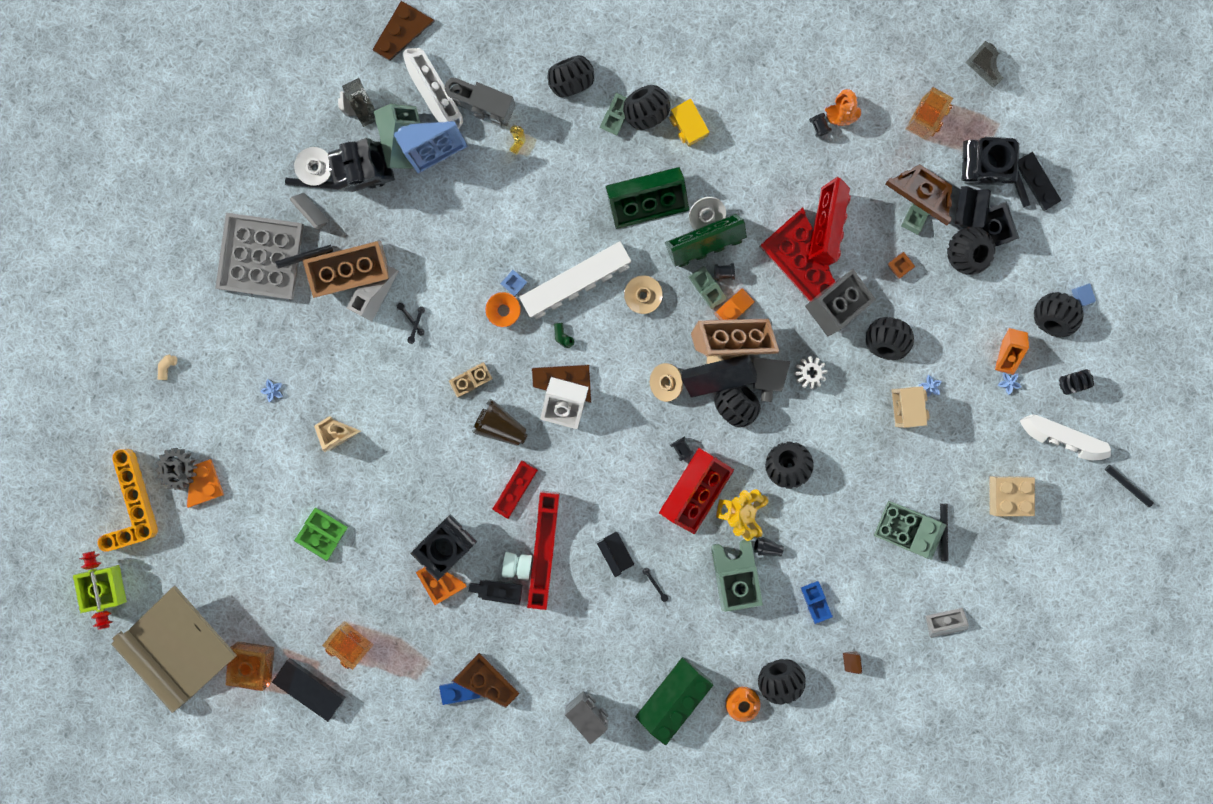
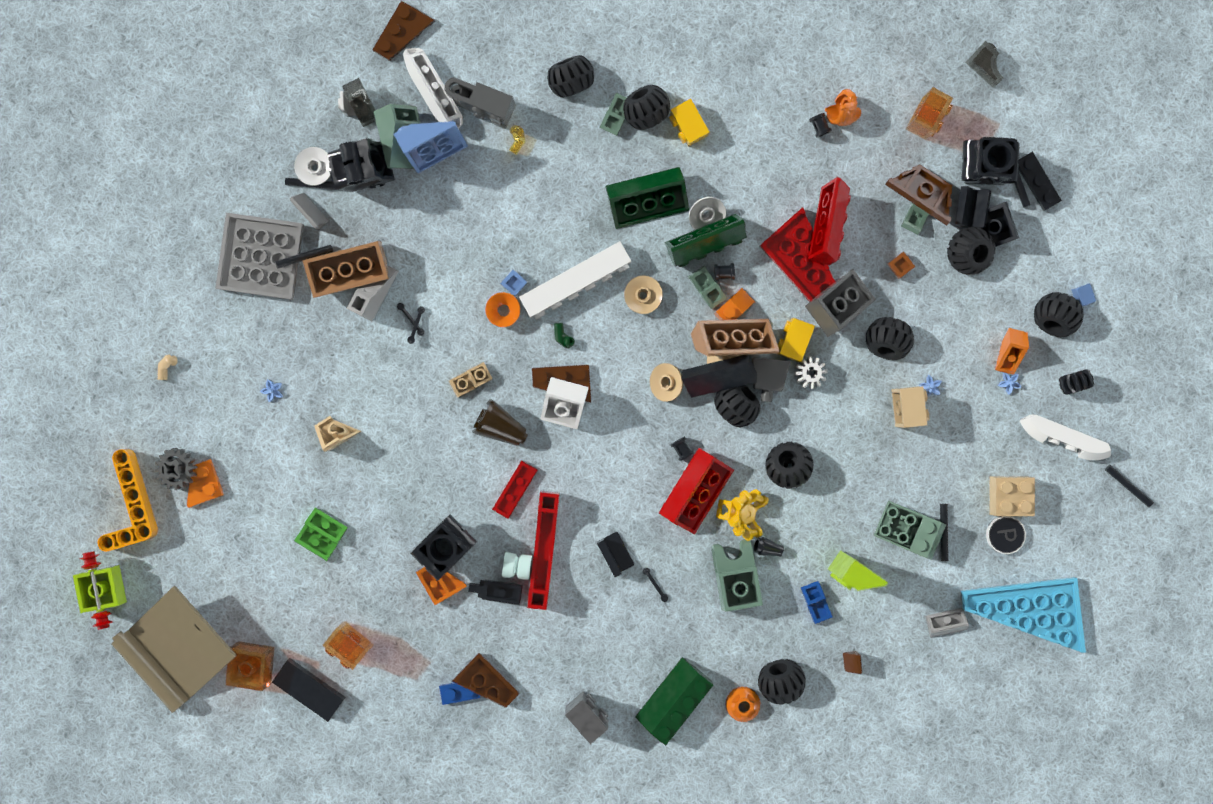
(795, 339): none -> yellow brick
(854, 574): none -> lime slope
(1006, 534): none -> black tile
(1038, 608): none -> medium azure wing

